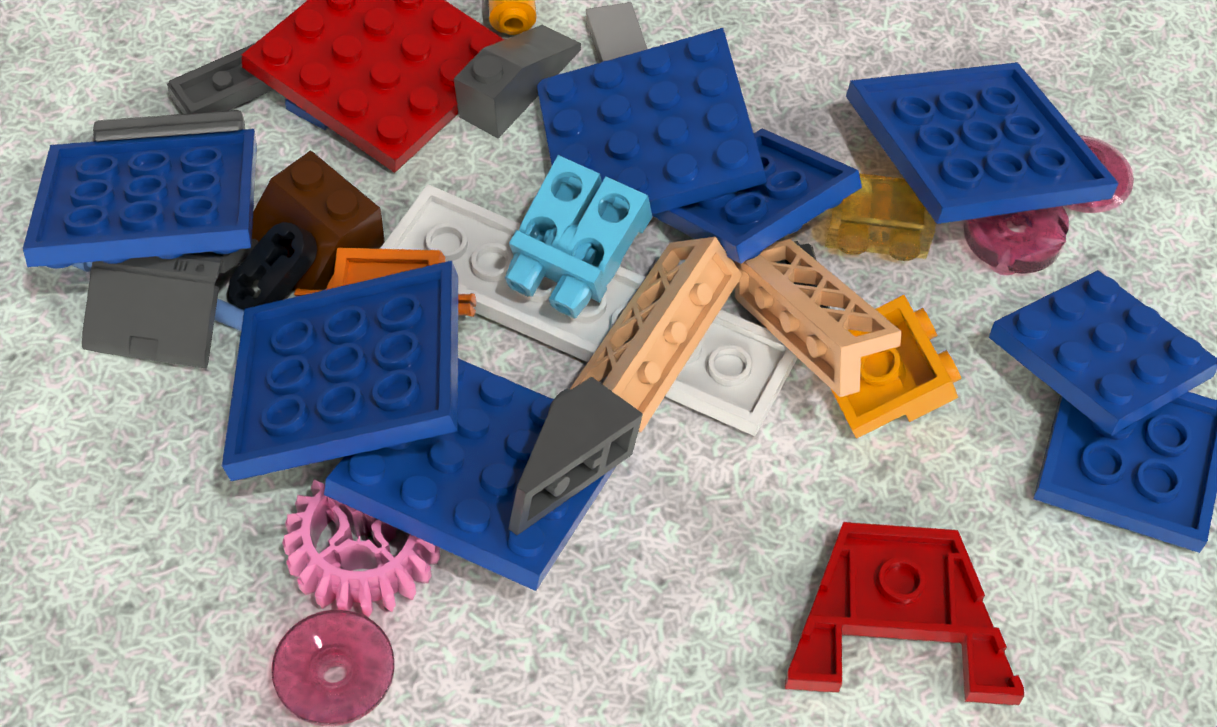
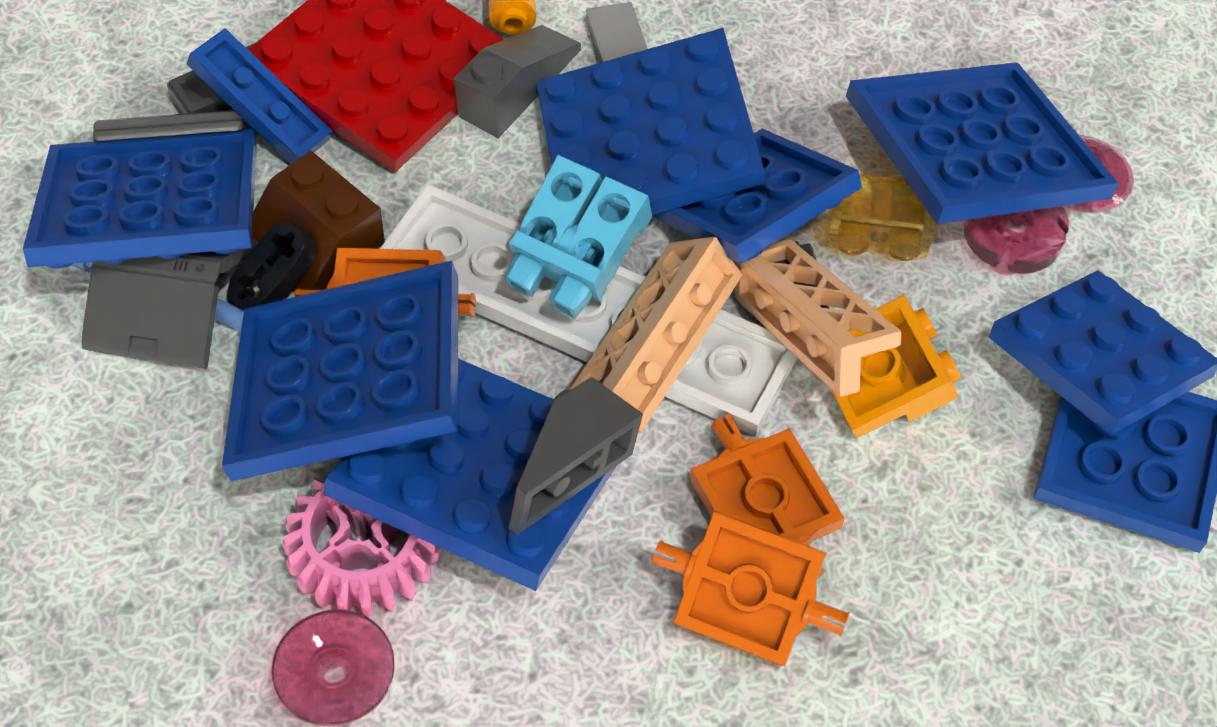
(258, 96): none -> blue plate
(750, 588): none -> orange plate
(766, 485): none -> orange plate
(903, 587): red wing -> none

